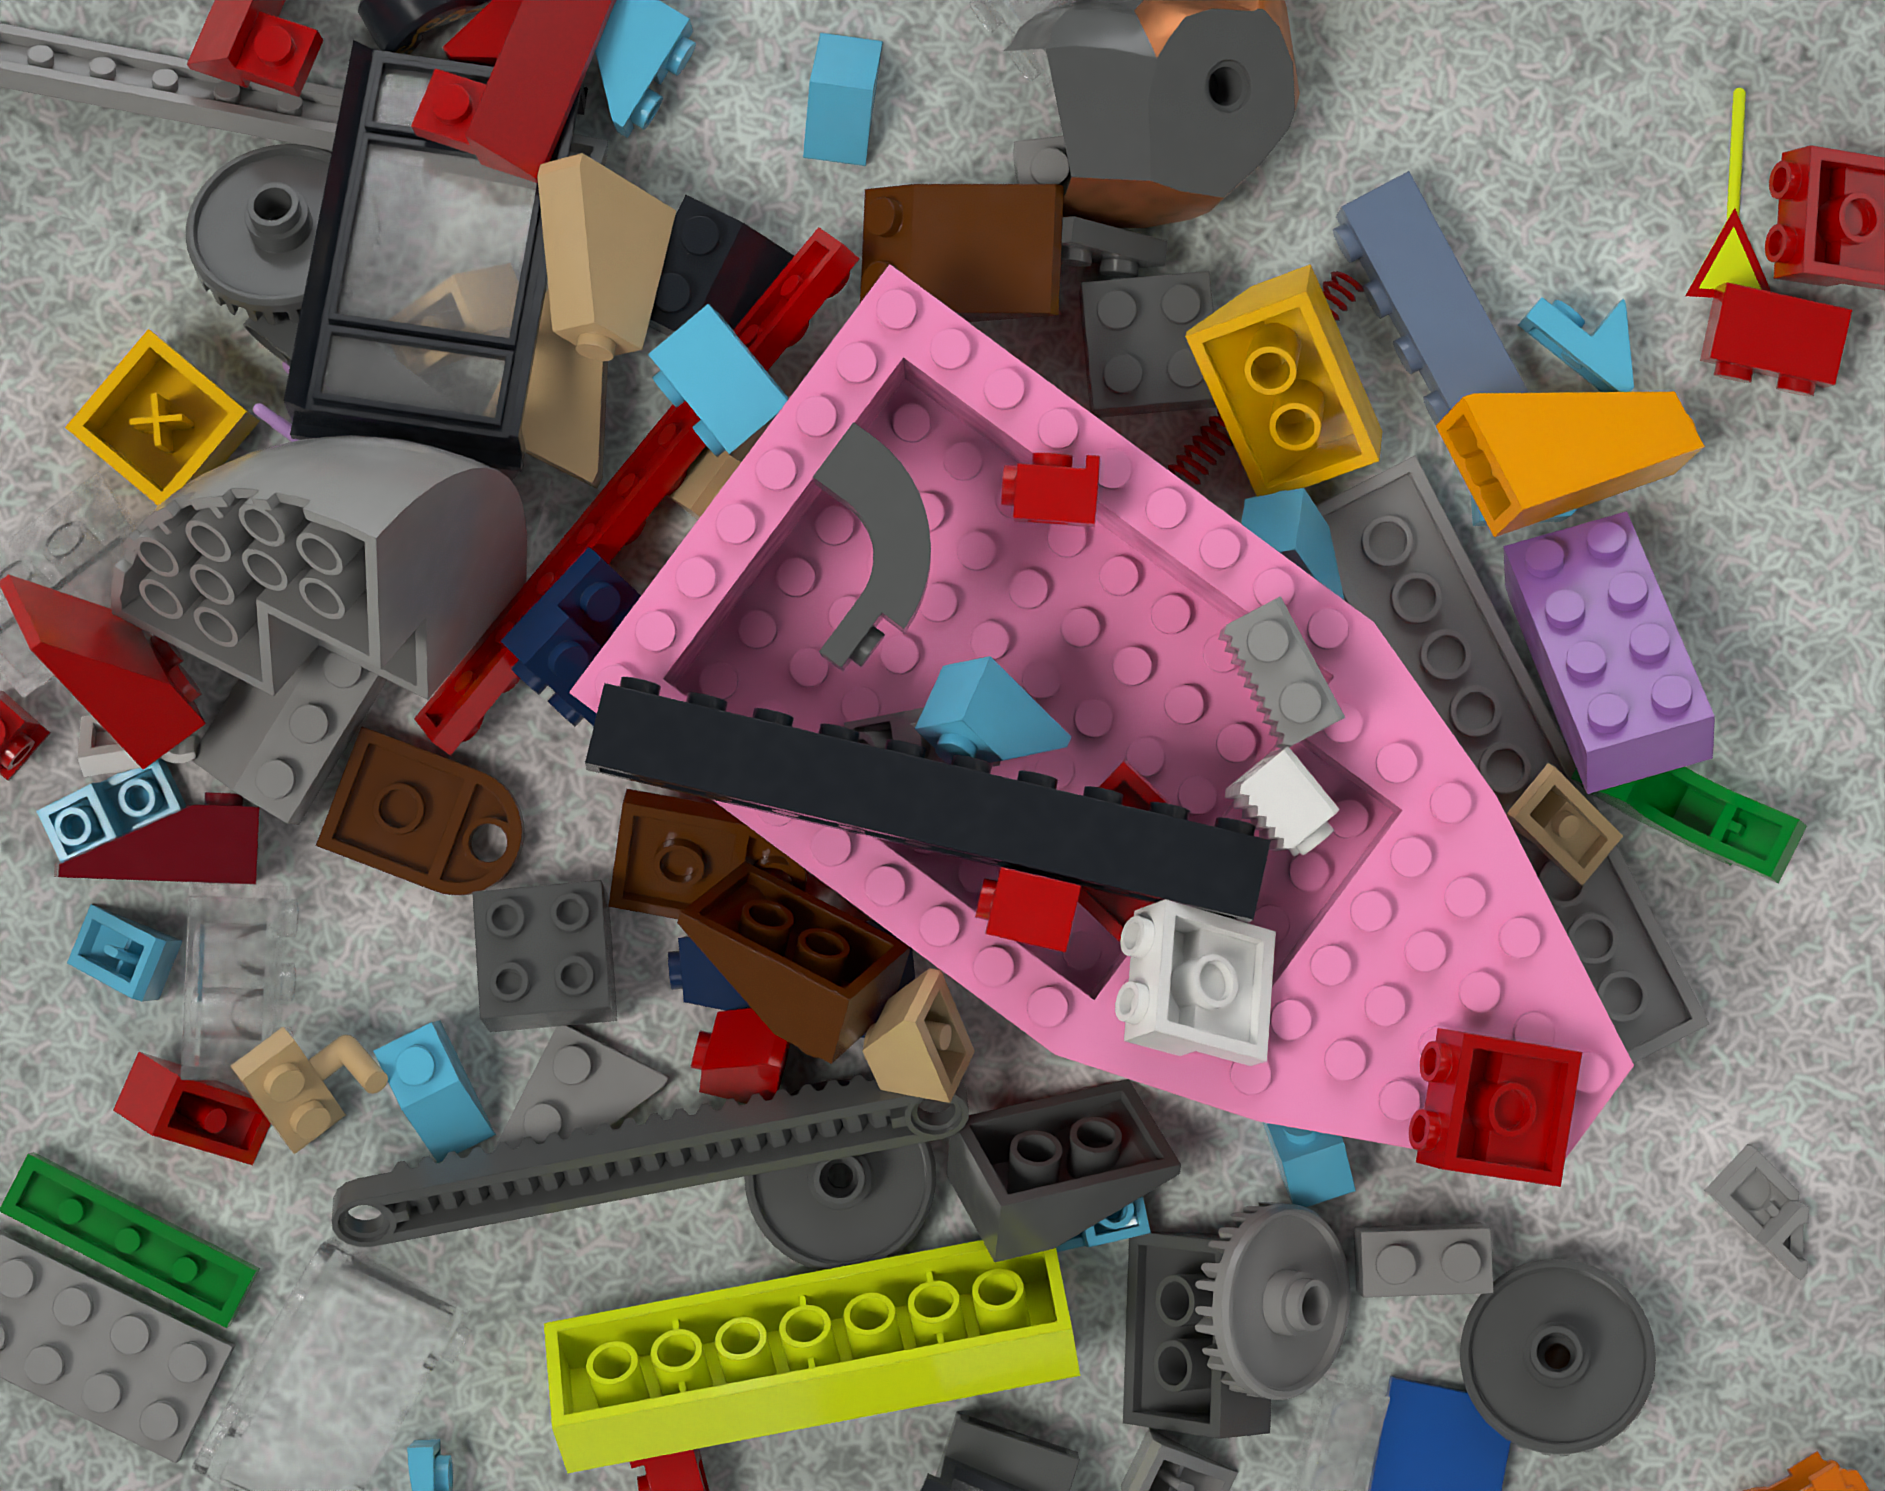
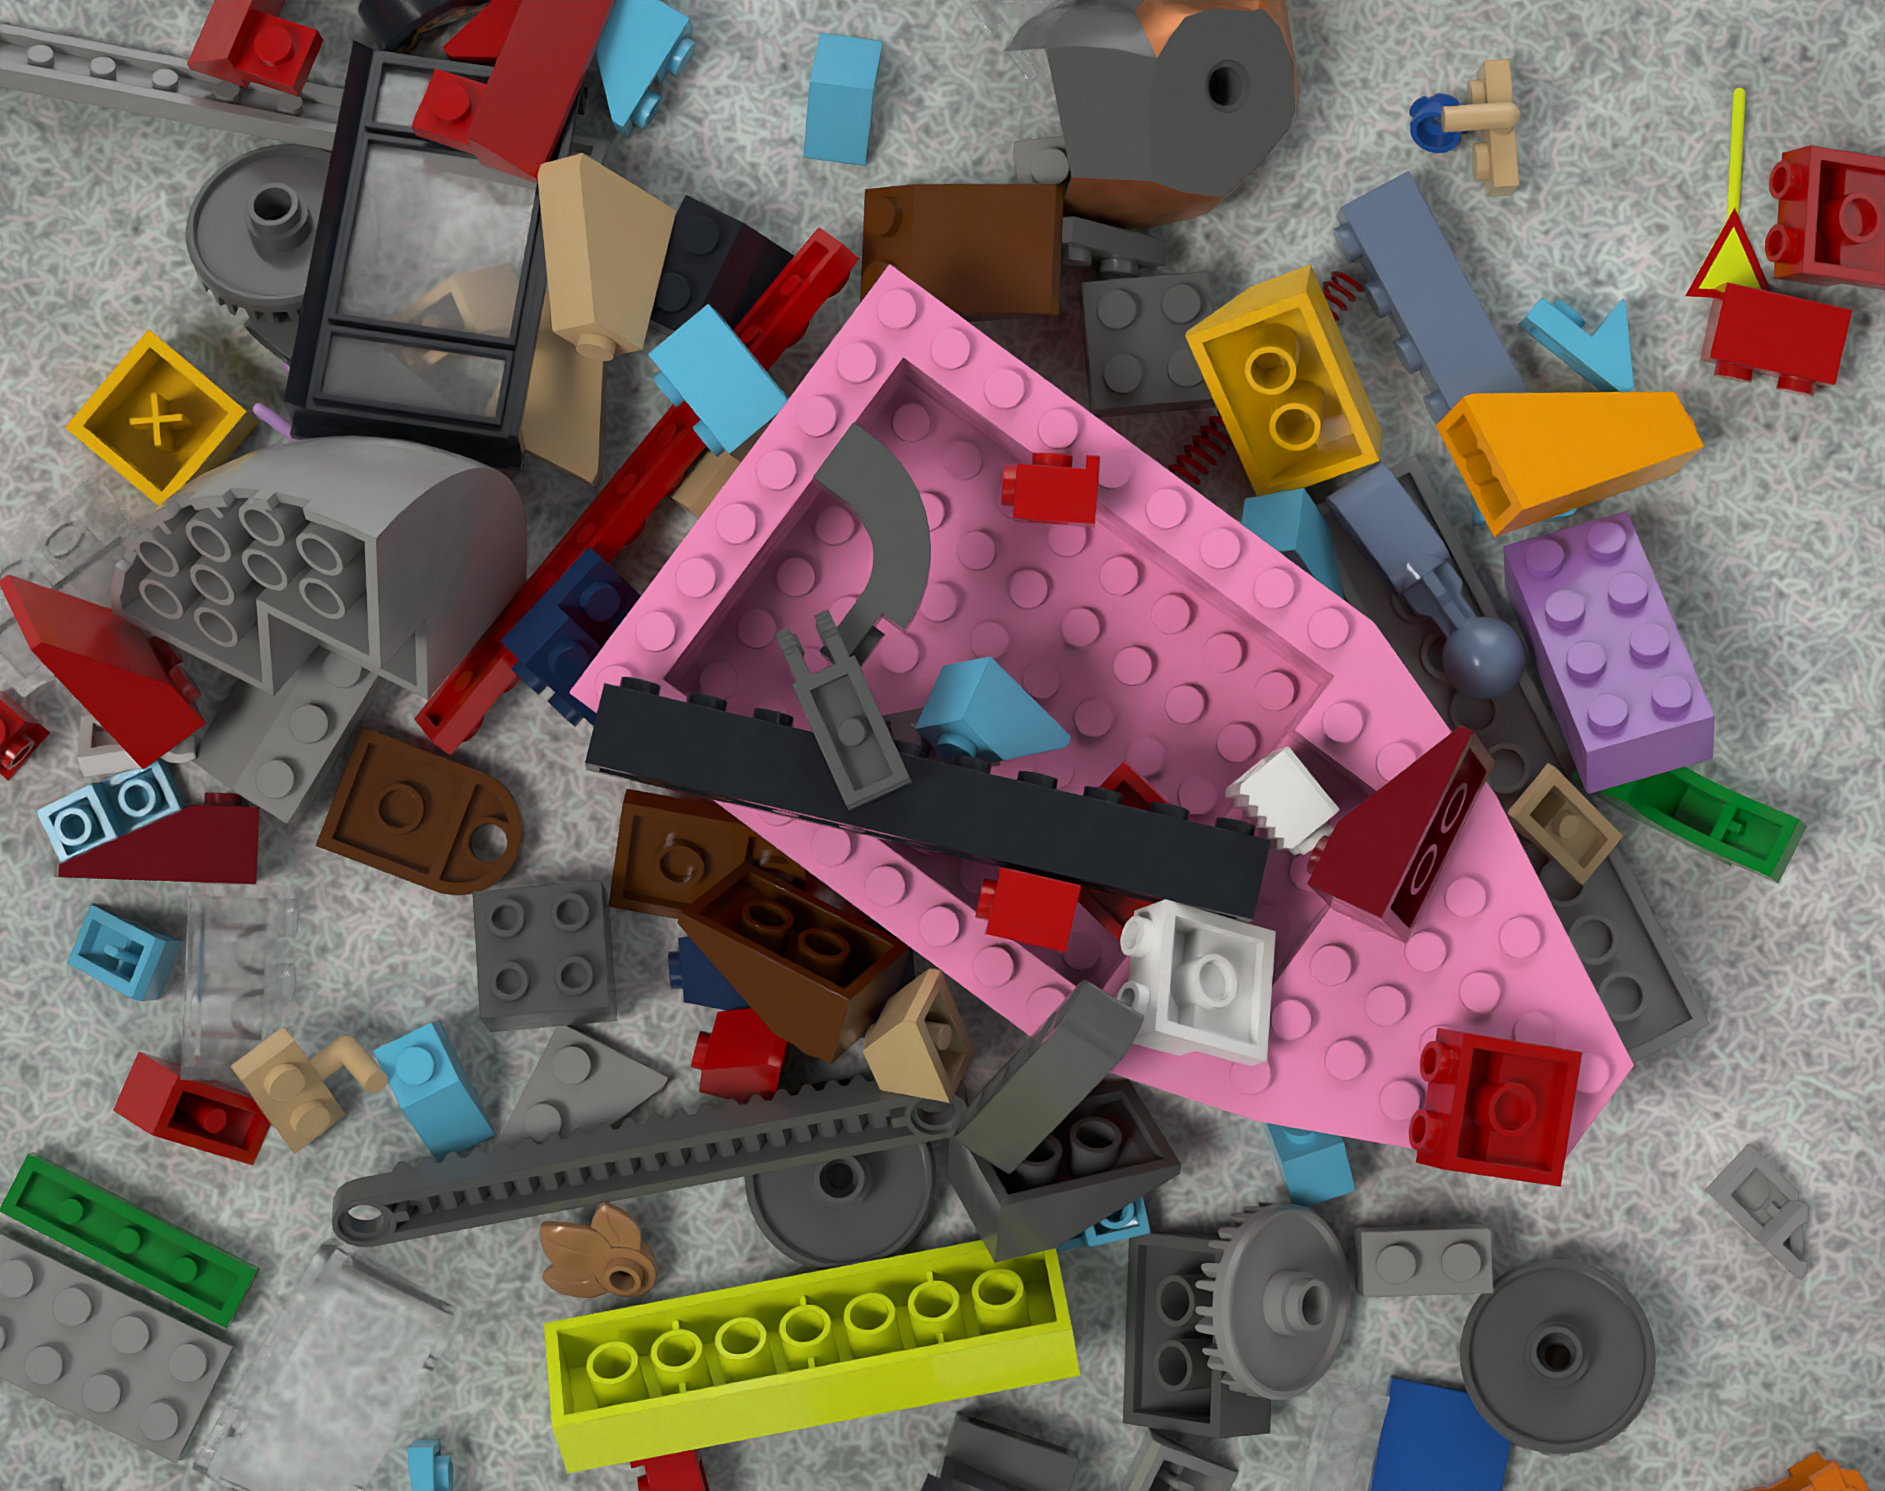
(593, 1256): none -> medium nougat plate
(845, 719): none -> dark grey hinge
(1048, 1076): none -> dark grey beam
(1281, 673): light grey brick -> none
(1398, 840): none -> dark red slope
(1401, 546): none -> sand blue beam
(1426, 130): none -> blue plate
(1494, 113): none -> tan plate

